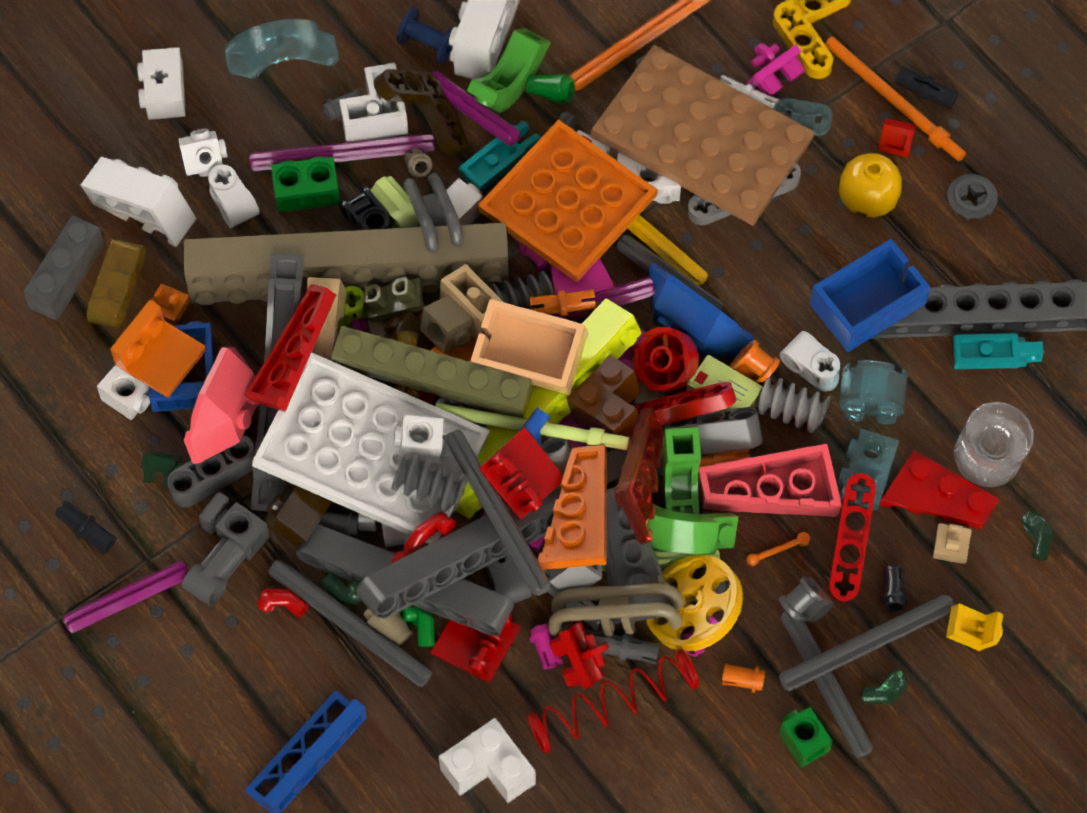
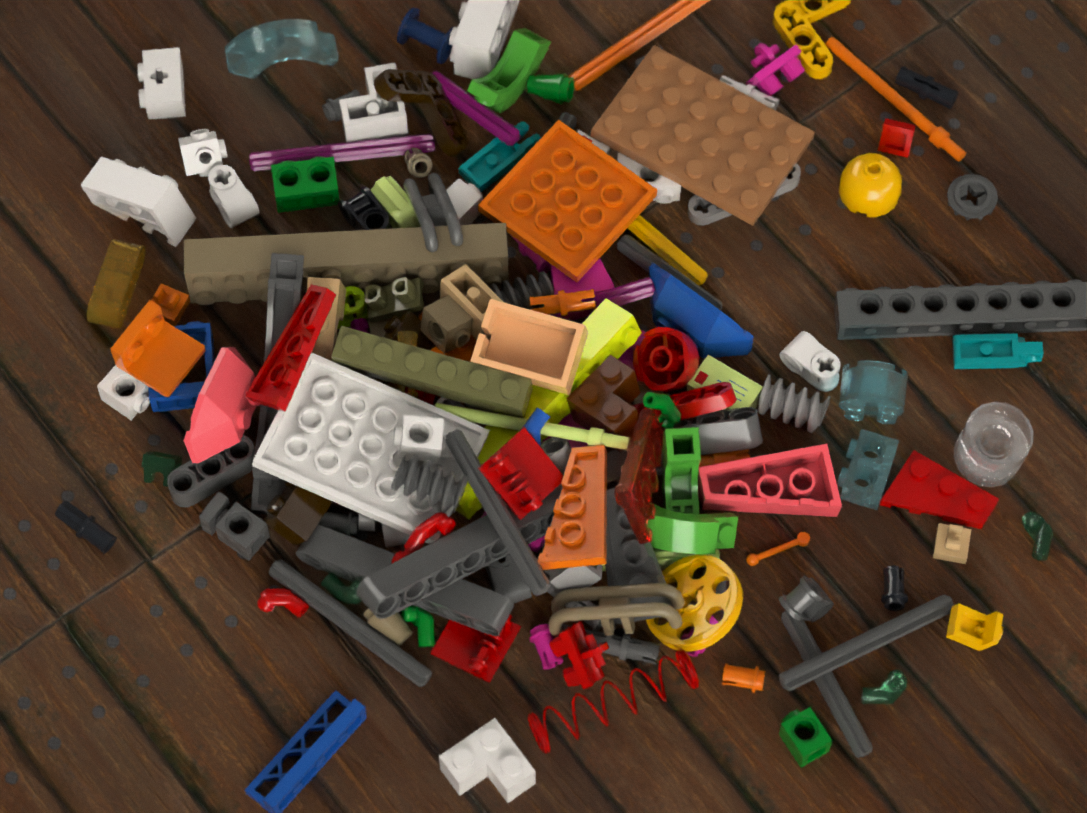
(64, 268): dark grey brick -> none
(125, 597): magenta axle -> none
(210, 578): dark grey piece -> none
(664, 403): none -> green arm
(754, 362): orange piece -> none
(806, 112): clear light blue beam -> none
(850, 537): red beam -> none
(869, 295): blue piece -> none

